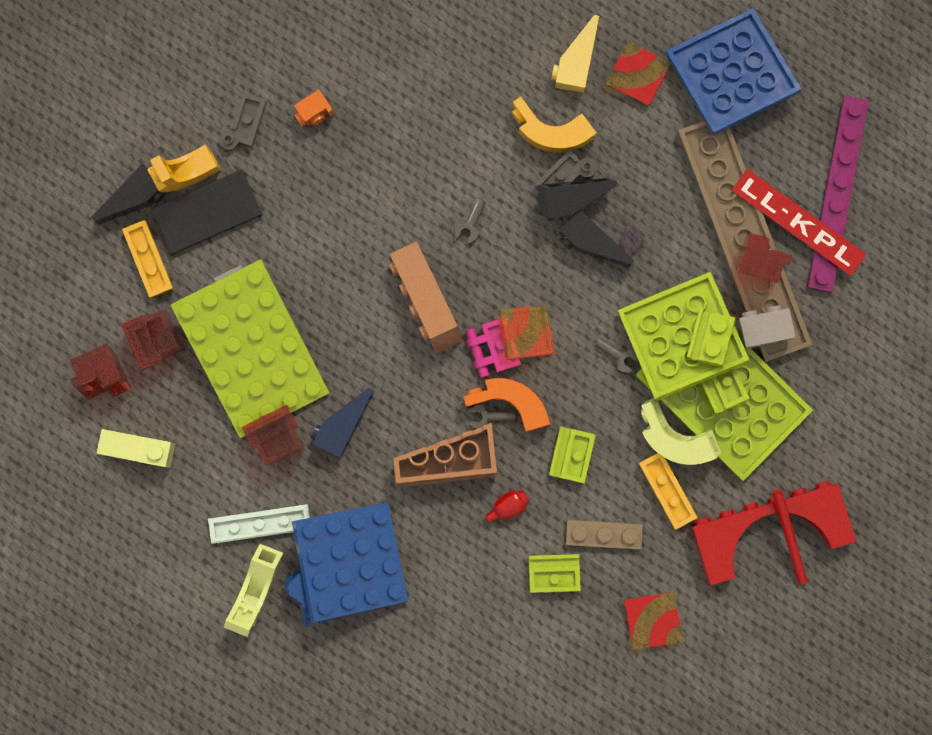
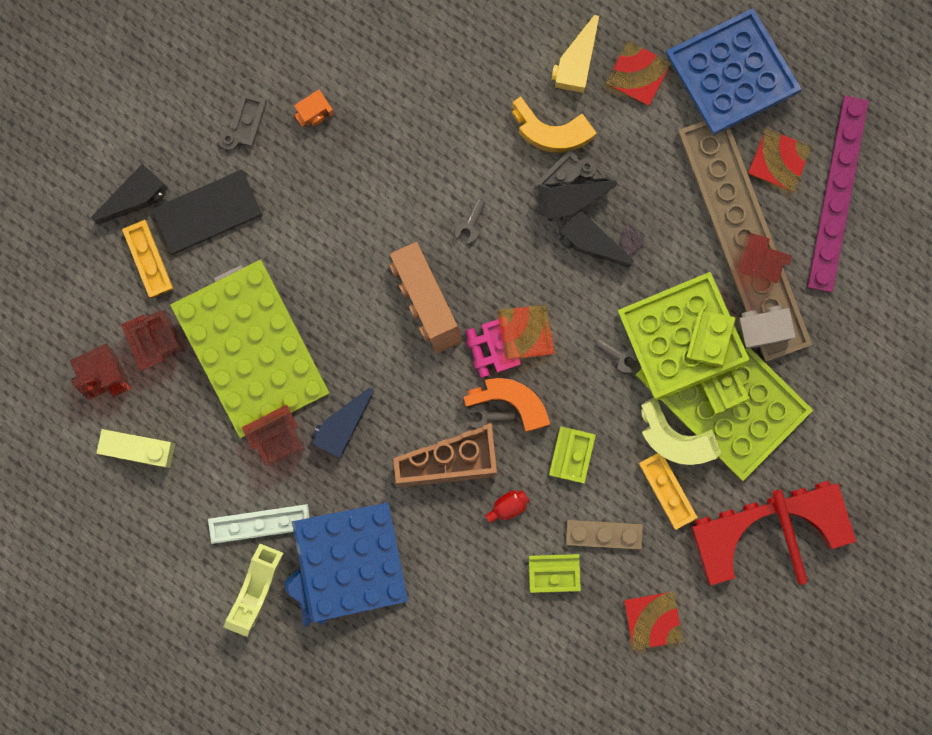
(183, 171): yellow arch -> none
(779, 160): none -> tile
(799, 222): red sticker -> none

